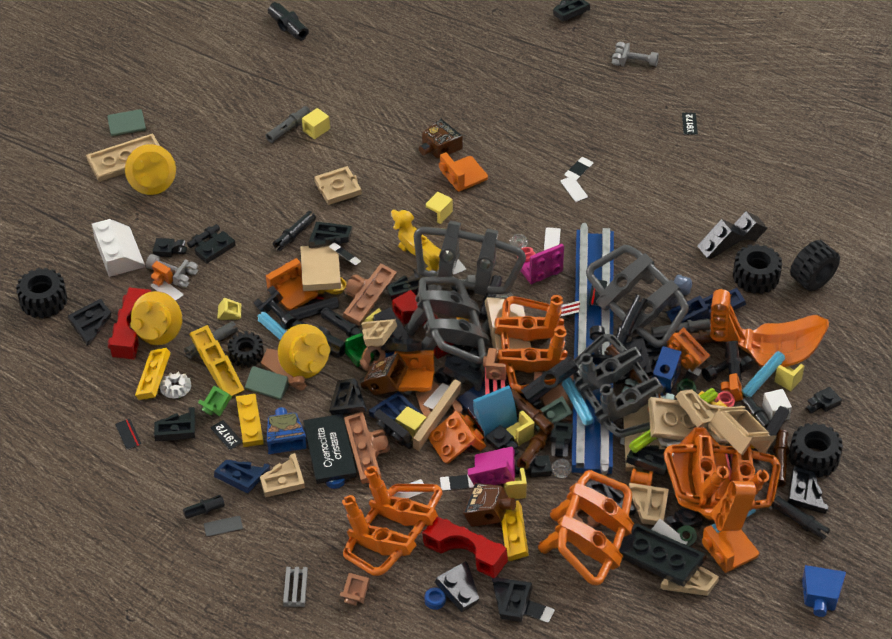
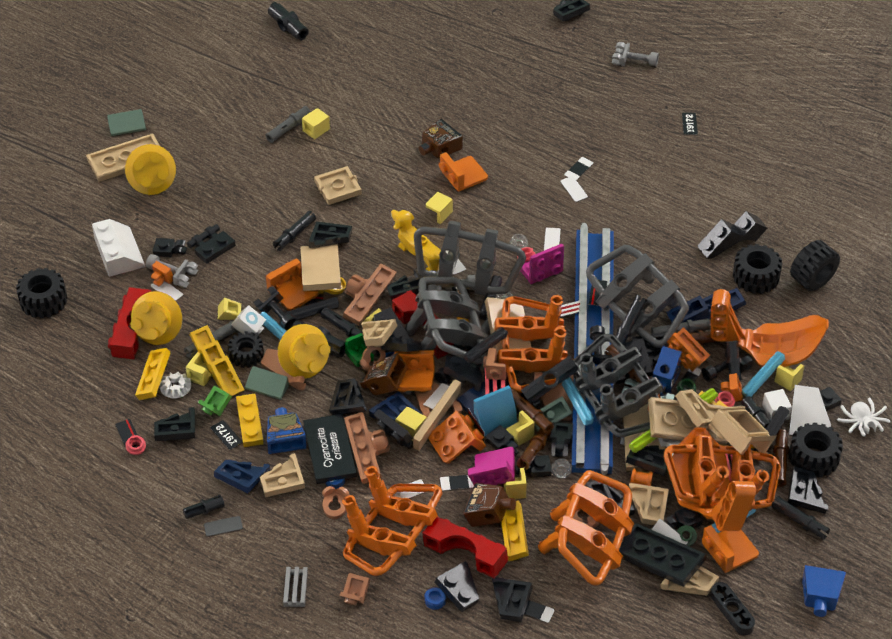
(90, 320): black wing -> none
(135, 440): none -> coral plate
(197, 370): none -> light yellow panel
(249, 321): none -> white brick
(329, 494): none -> nougat piece
(345, 254): sticker -> none
(489, 342): none -> black axle
(683, 283): sand blue piece -> none
(733, 617): none -> black beam
(807, 408): none -> white sticker
(862, 416): none -> white animal

